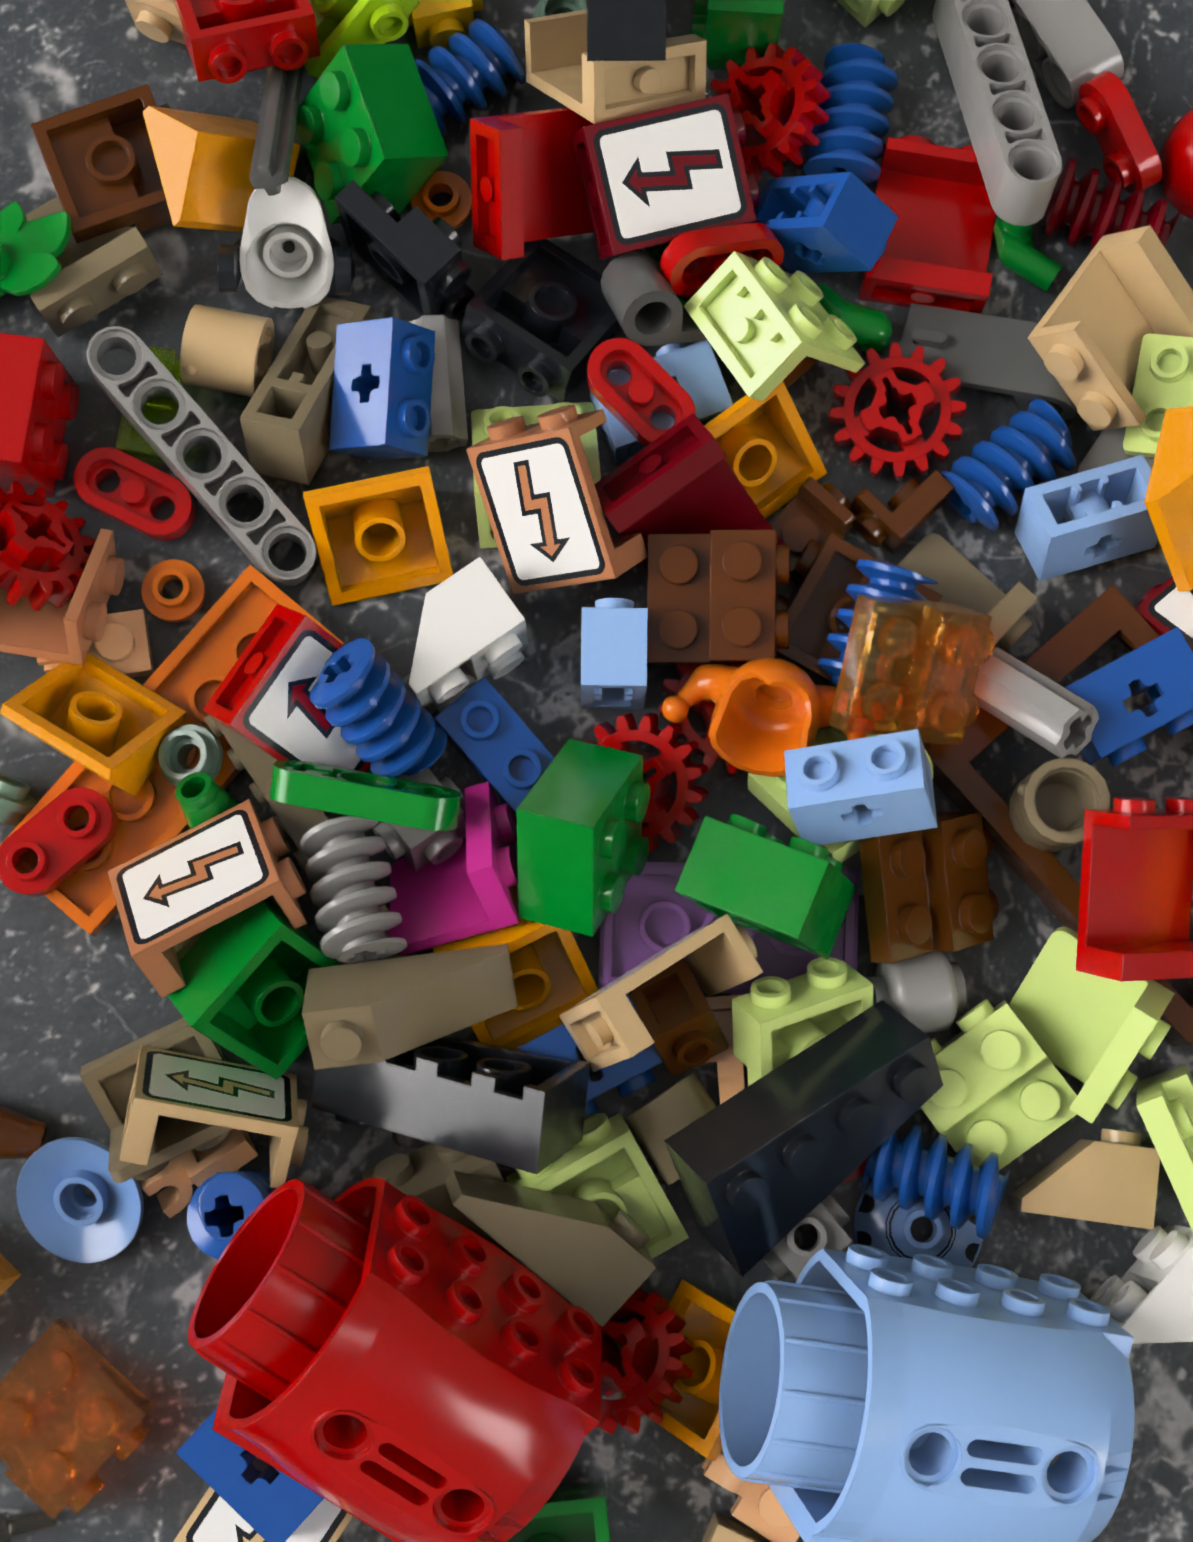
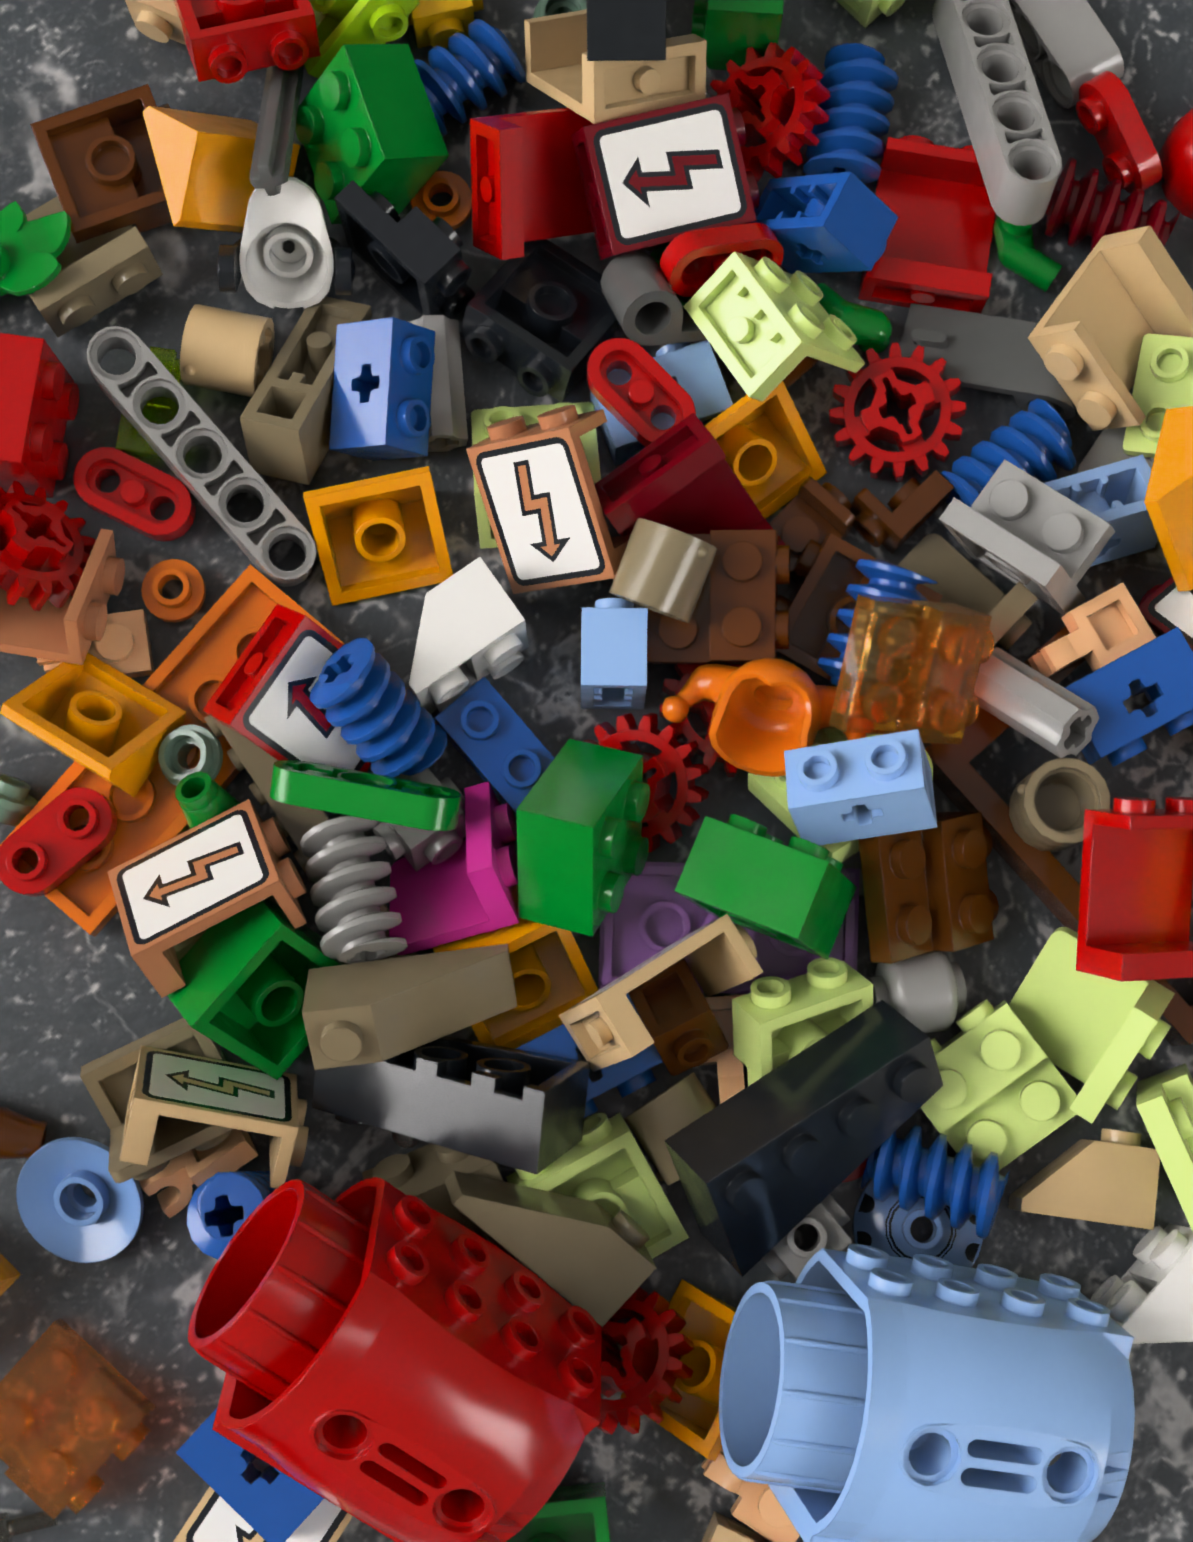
(663, 570): none -> dark tan piece
(1030, 535): none -> light grey bracket
(1098, 632): none -> light nougat plate

